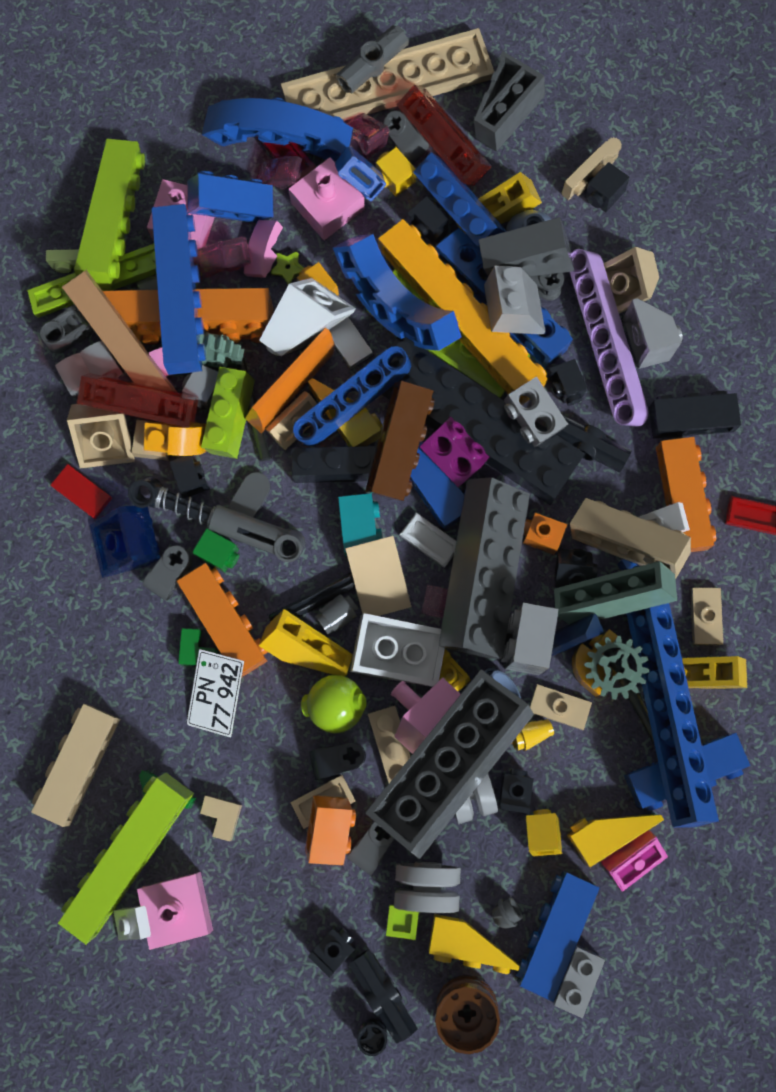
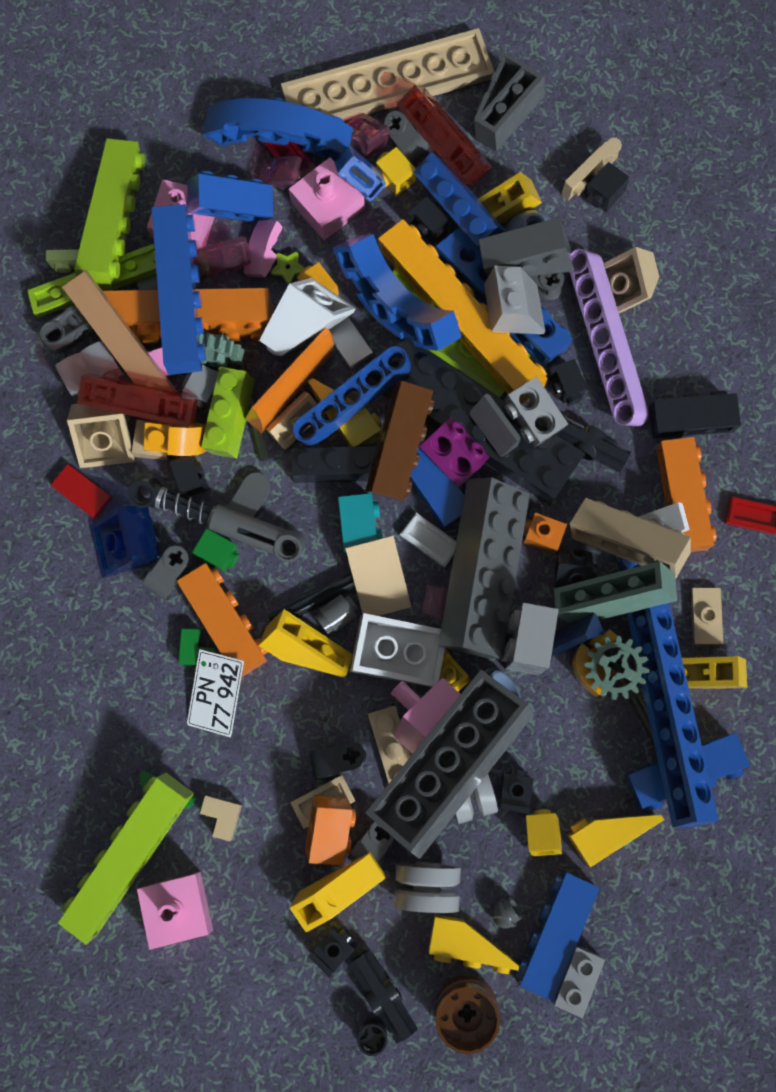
(75, 765): tan brick -> none
(132, 923): white plate -> none
(334, 704): lime brick -> none
(336, 892): none -> yellow slope
(381, 49): dark grey piece -> none
(402, 923): lime plate -> none
(495, 425): none -> dark grey slope
(532, 734): yellow cone -> none
(560, 707): tan plate -> none
(634, 860): dark pink slope -> none
(651, 333): light grey slope -> none

